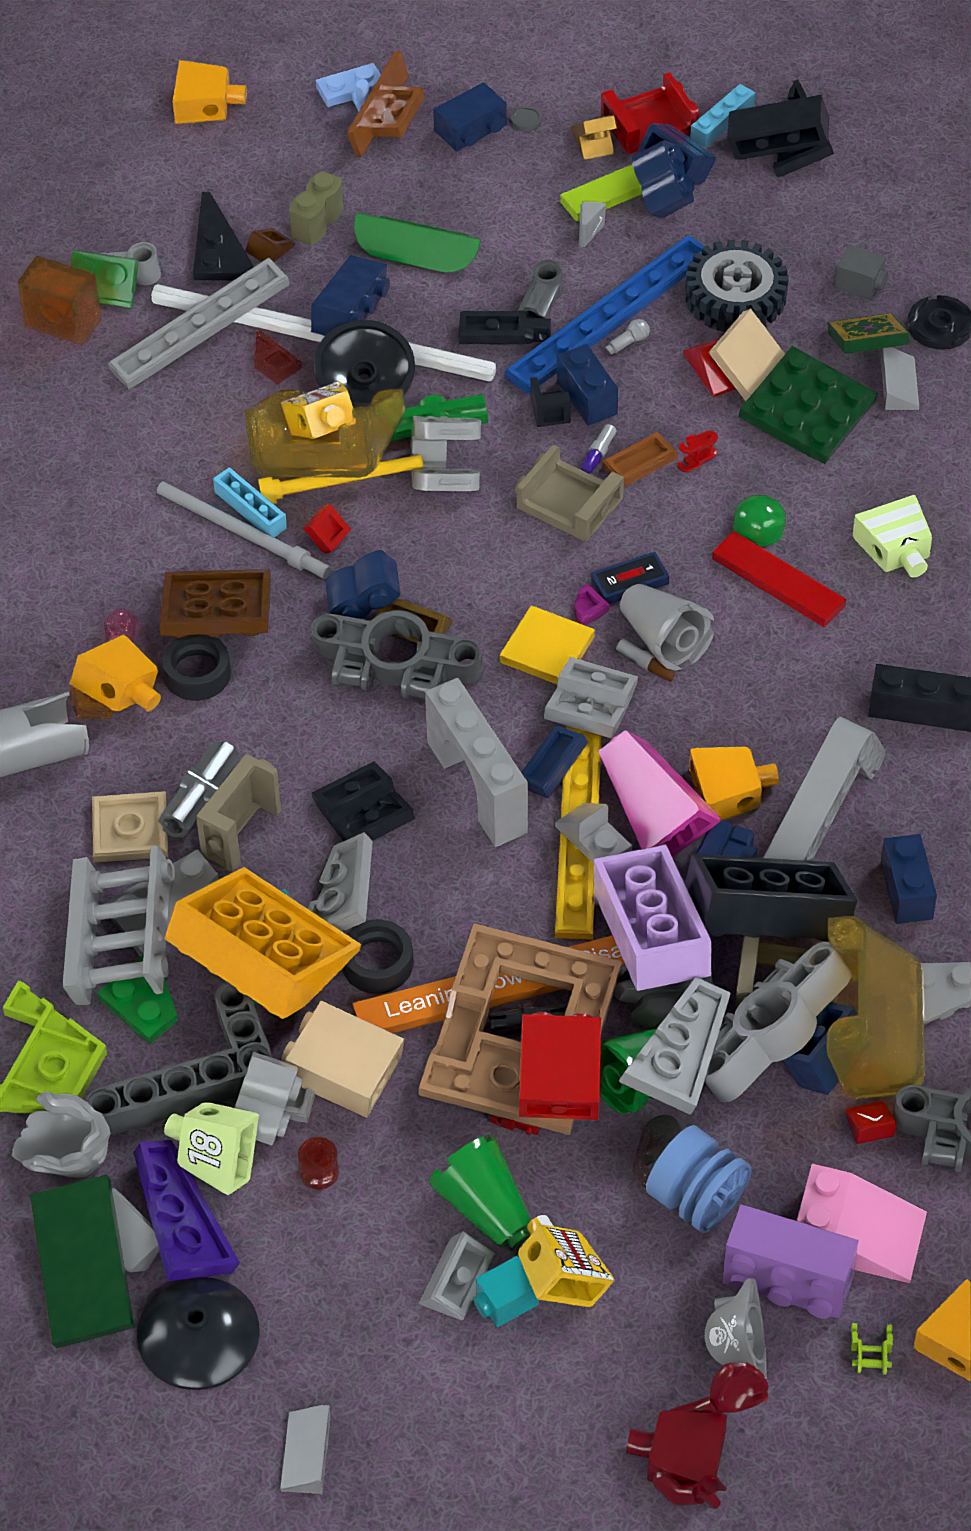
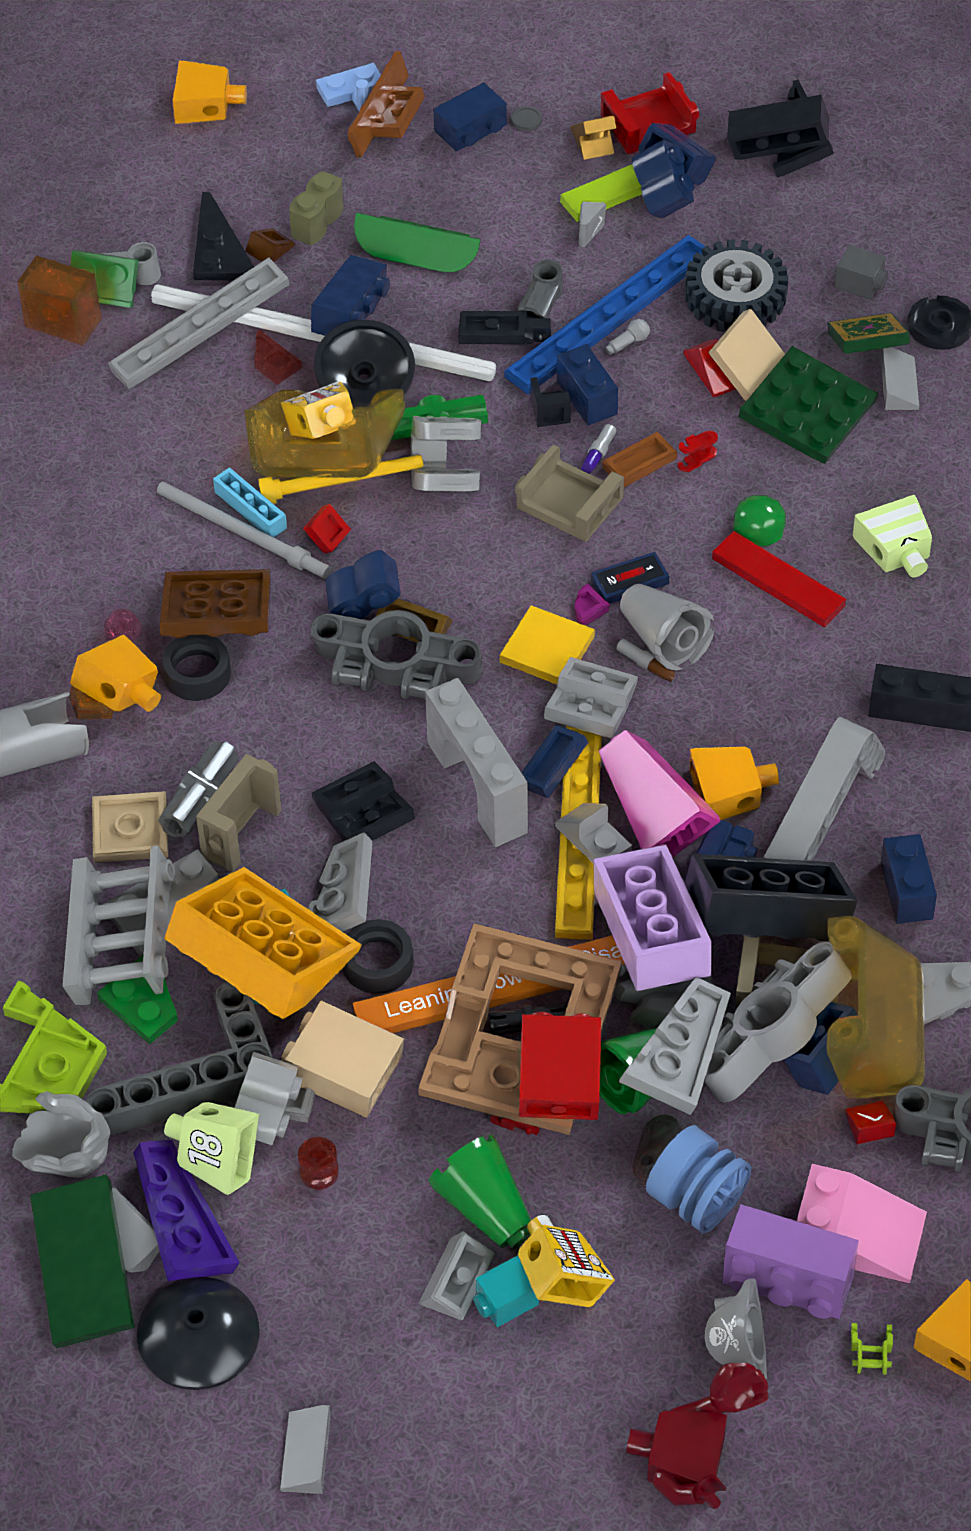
(715, 121): medium azure piece -> none

